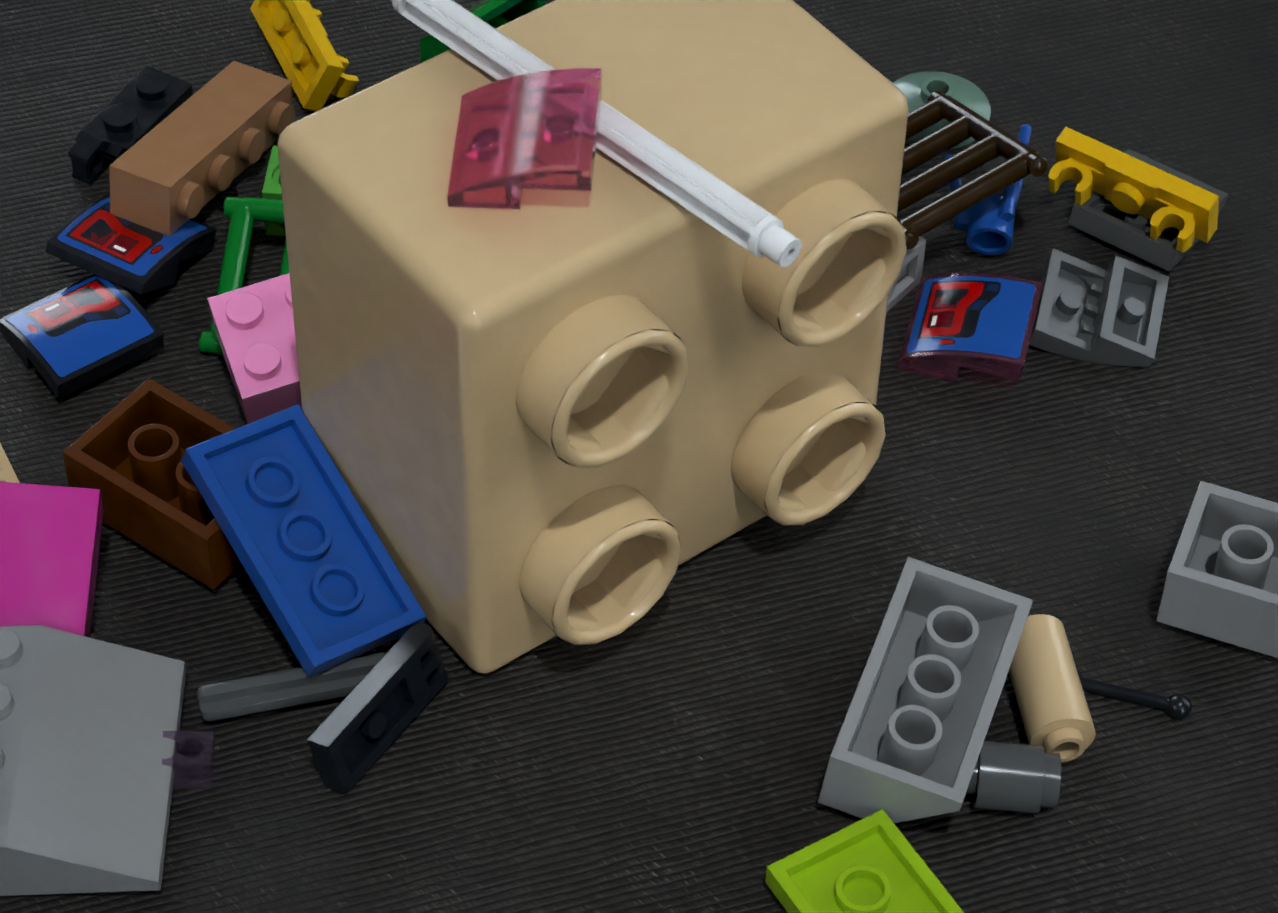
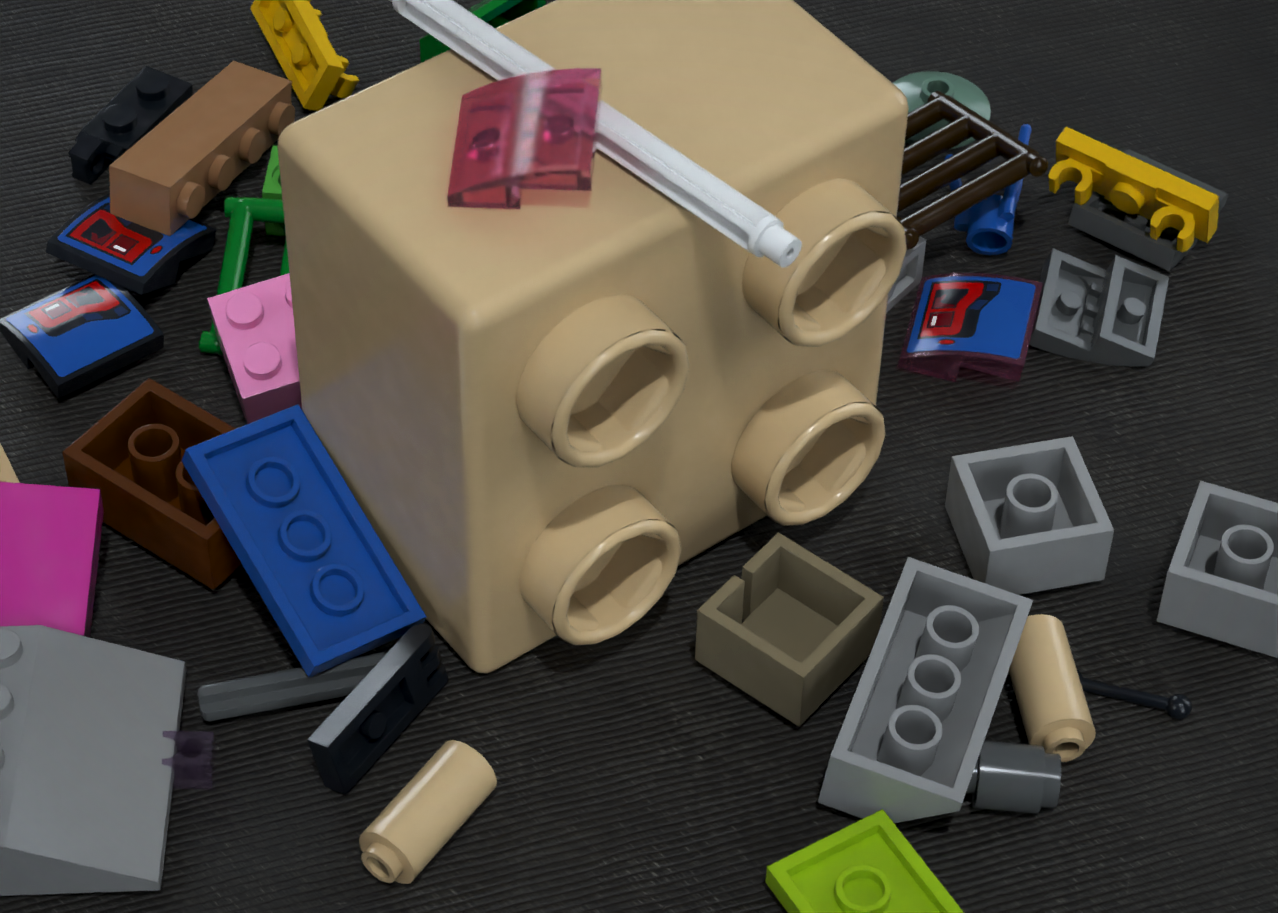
(426, 813): none -> tan brick
(799, 630): none -> dark tan piece
(1029, 516): none -> light grey brick

